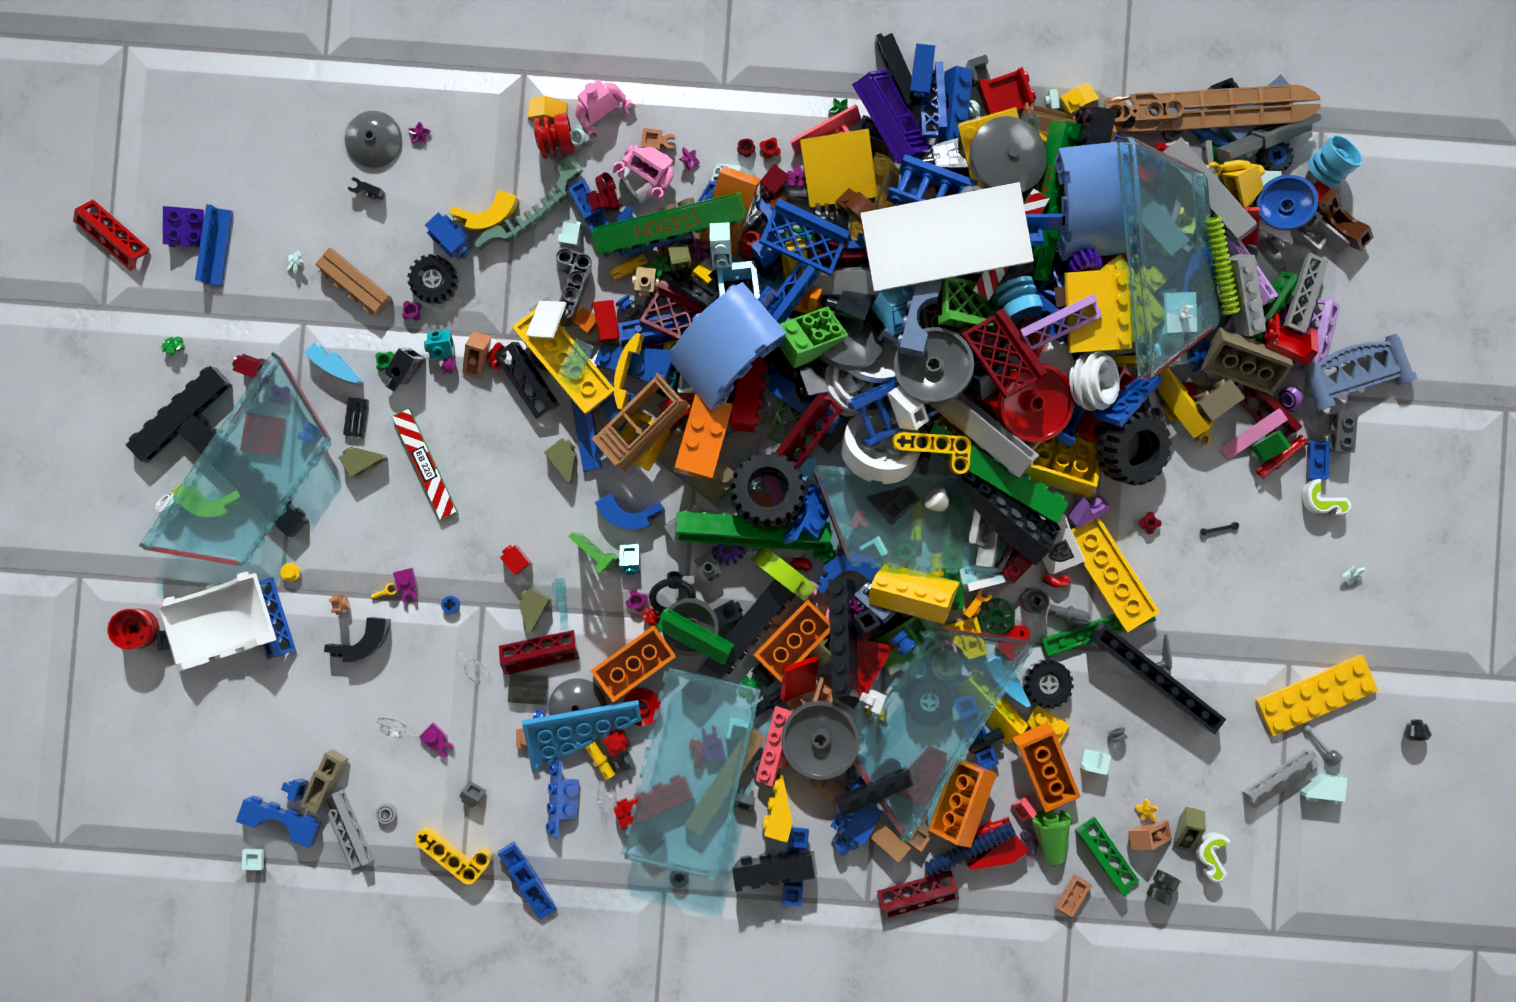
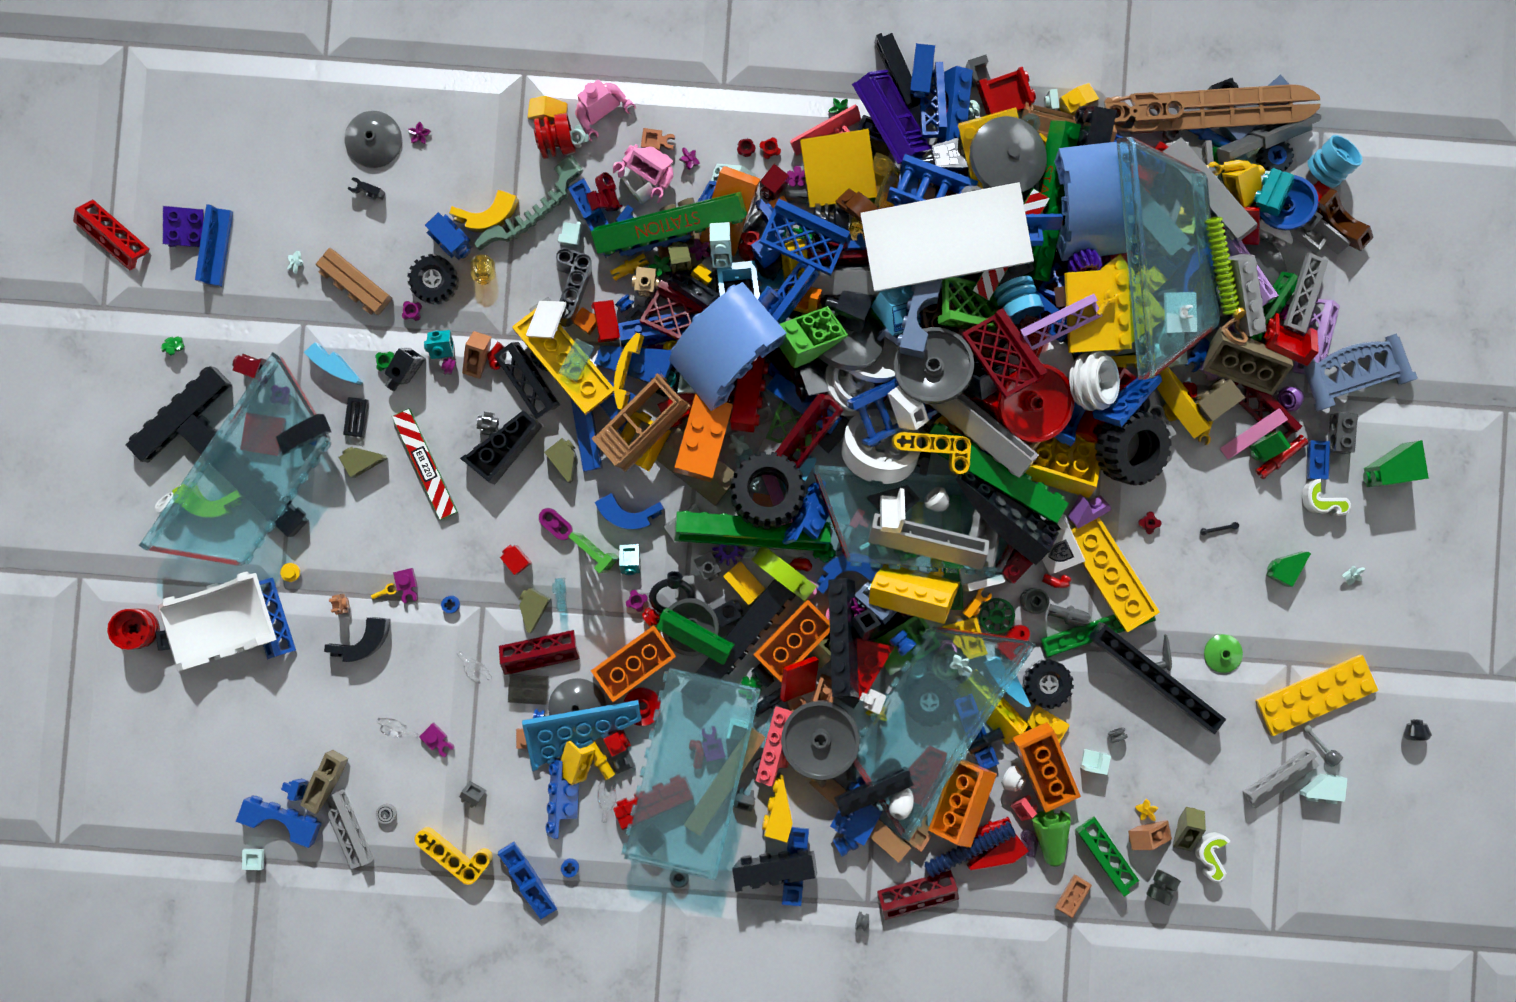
(303, 433): none -> black slope
(482, 269): none -> clear yellow head
(487, 423): none -> dark grey gear
(502, 447): none -> black wedge
(555, 524): none -> magenta plate
(565, 864): none -> blue bush
(576, 762): none -> yellow panel
(738, 444): none -> light aqua plant
(744, 582): none -> yellow panel
(862, 921): none -> dark grey bush
(892, 512): none -> white panel
(901, 804): none -> white animal
(932, 543): none -> light grey brick
(960, 664): none -> light aqua plant
(1013, 779): none -> white cone
(1106, 301): none -> yellow hand
(1214, 653): none -> bright green dish
(1238, 314): none -> medium nougat piece
(1274, 192): none -> teal brick
(1287, 568): none -> green slope
(1399, 465): none -> green slope

